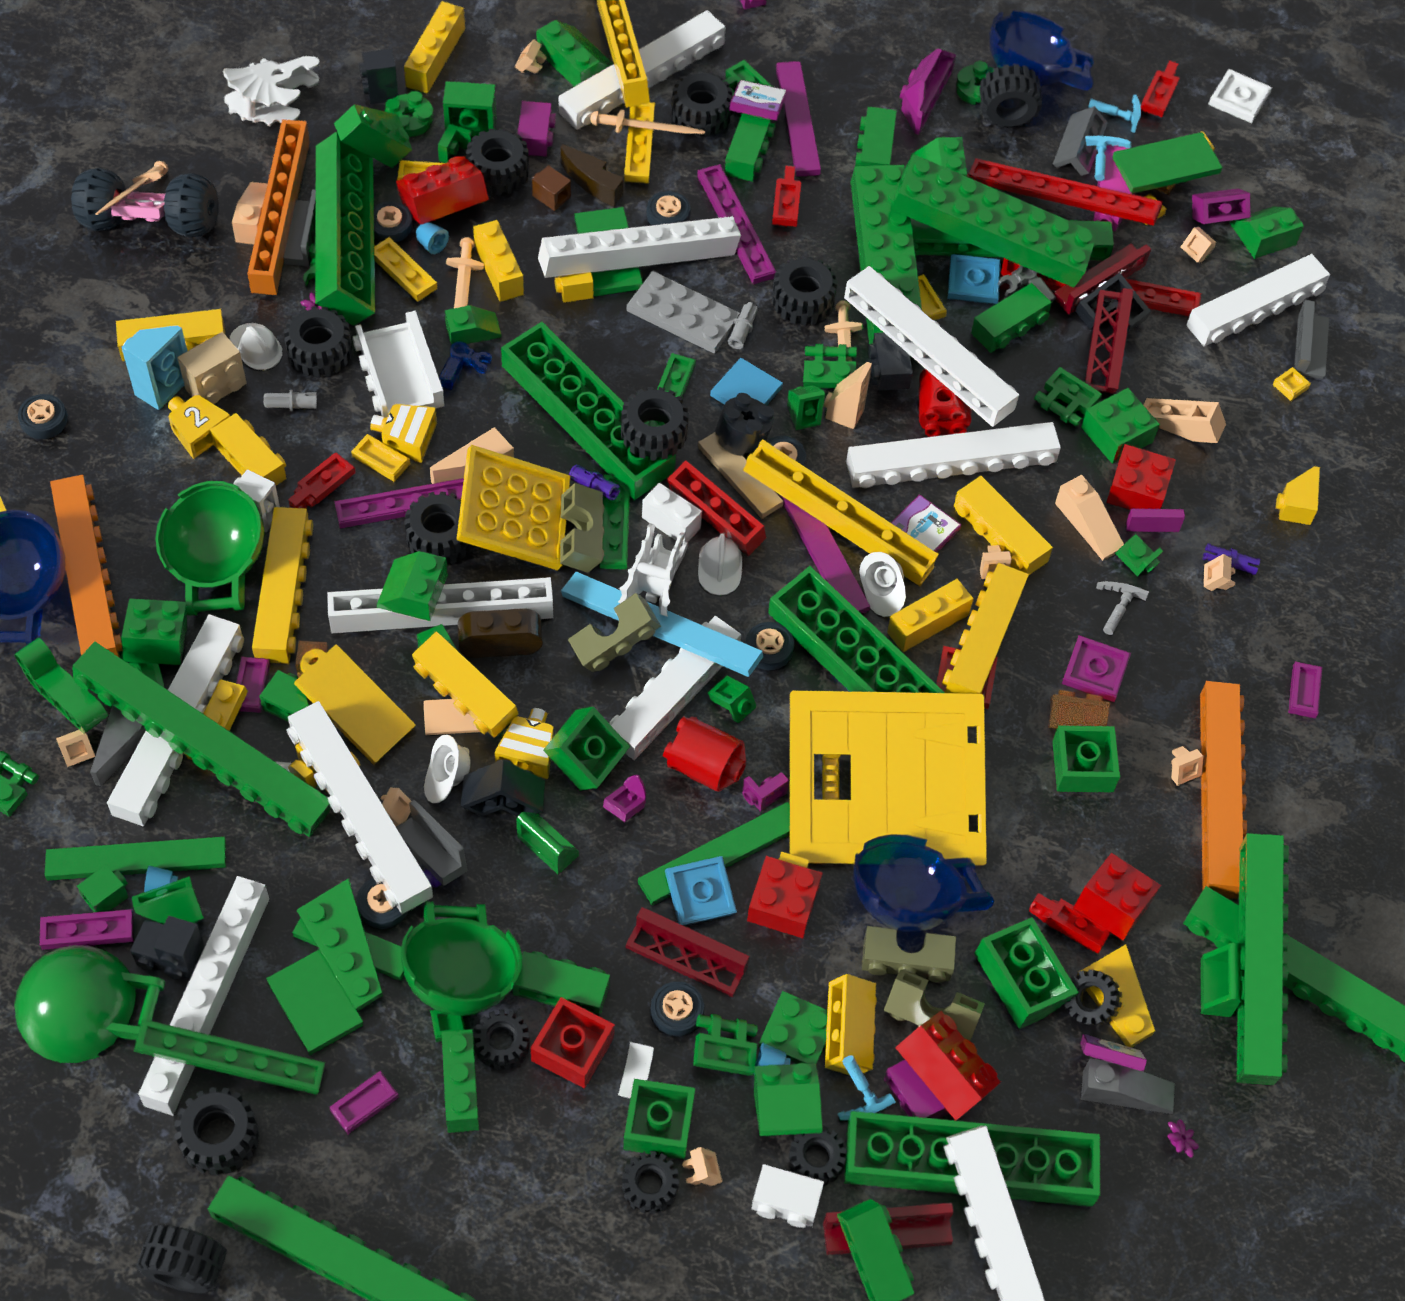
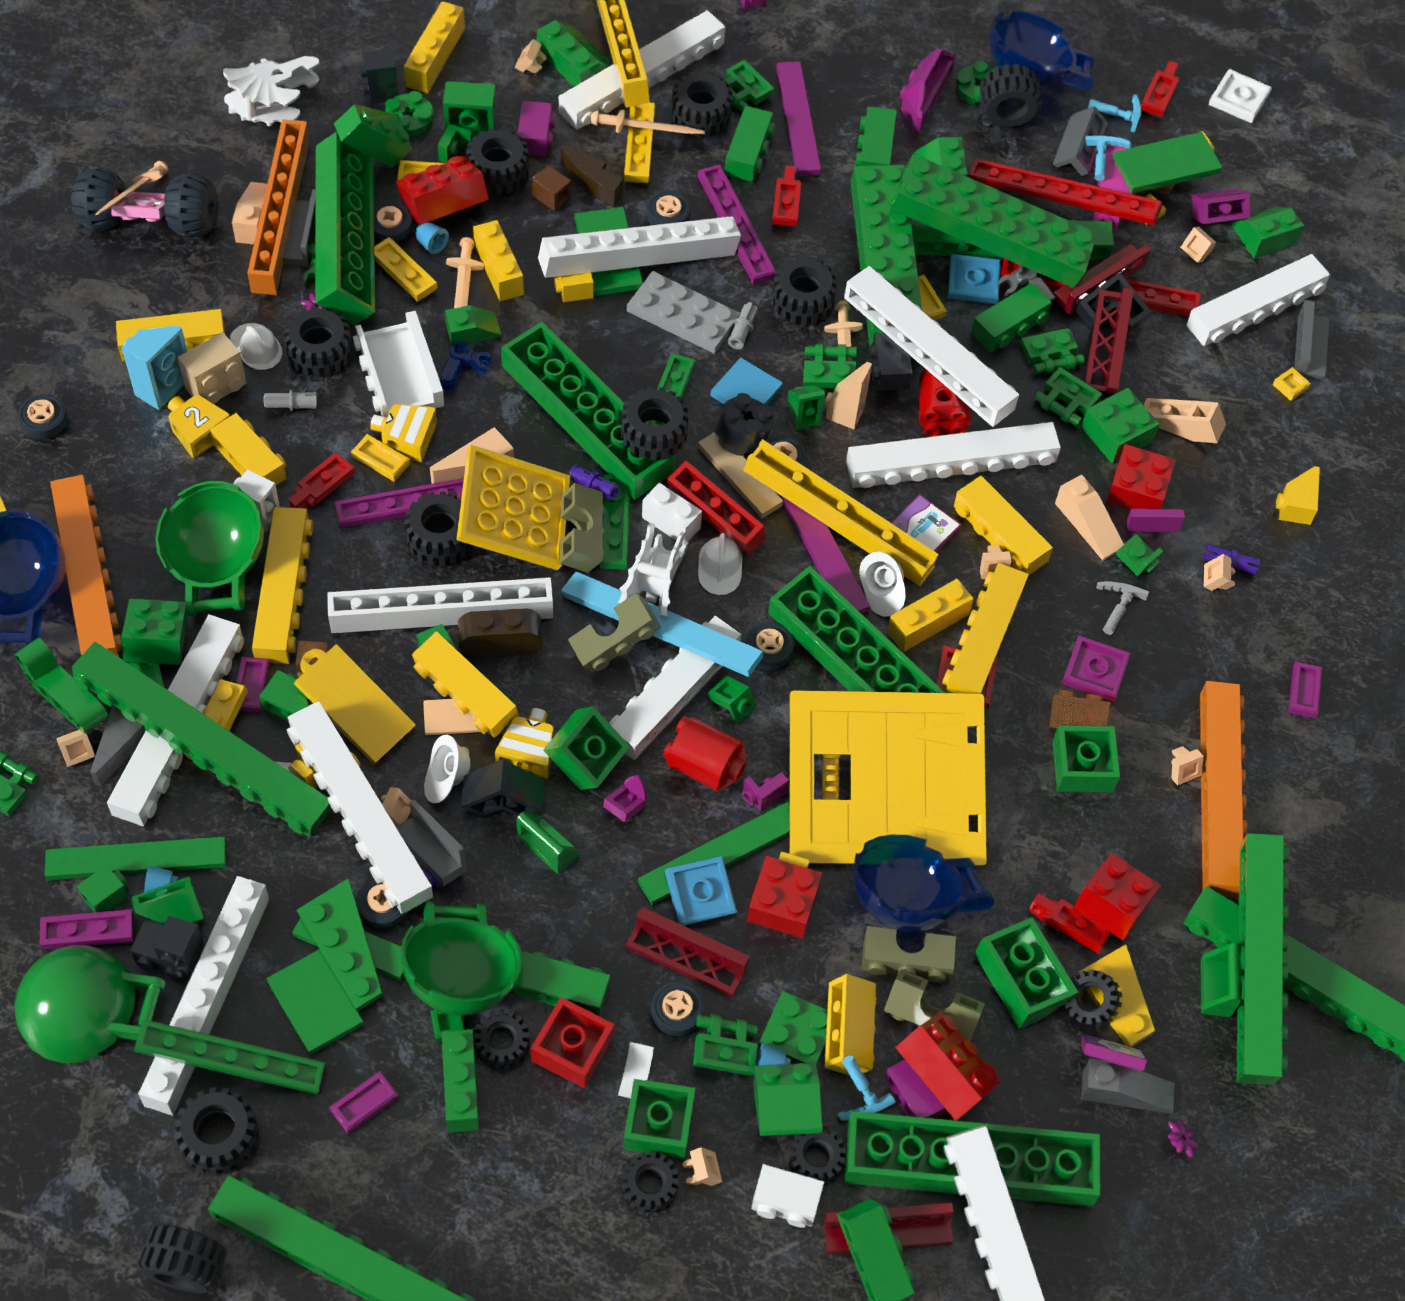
(414, 585): green slope -> none
(758, 100): tile -> none
(1051, 345): none -> green plate

